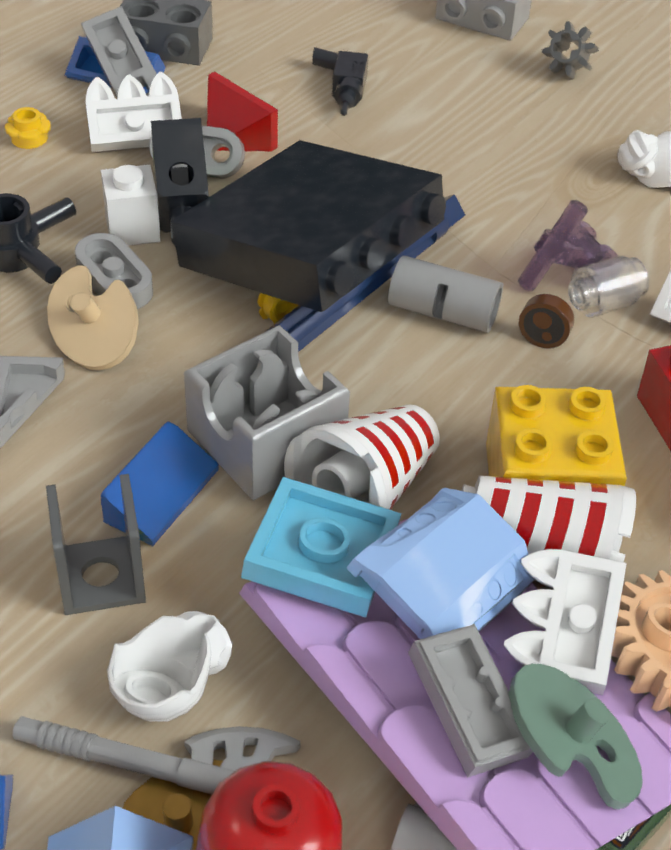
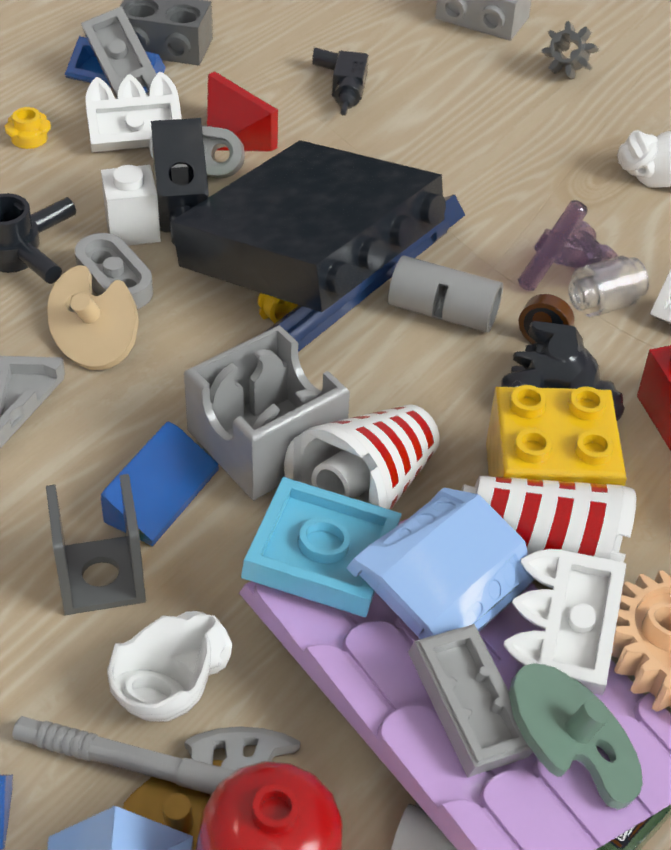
(558, 362): none -> black animal

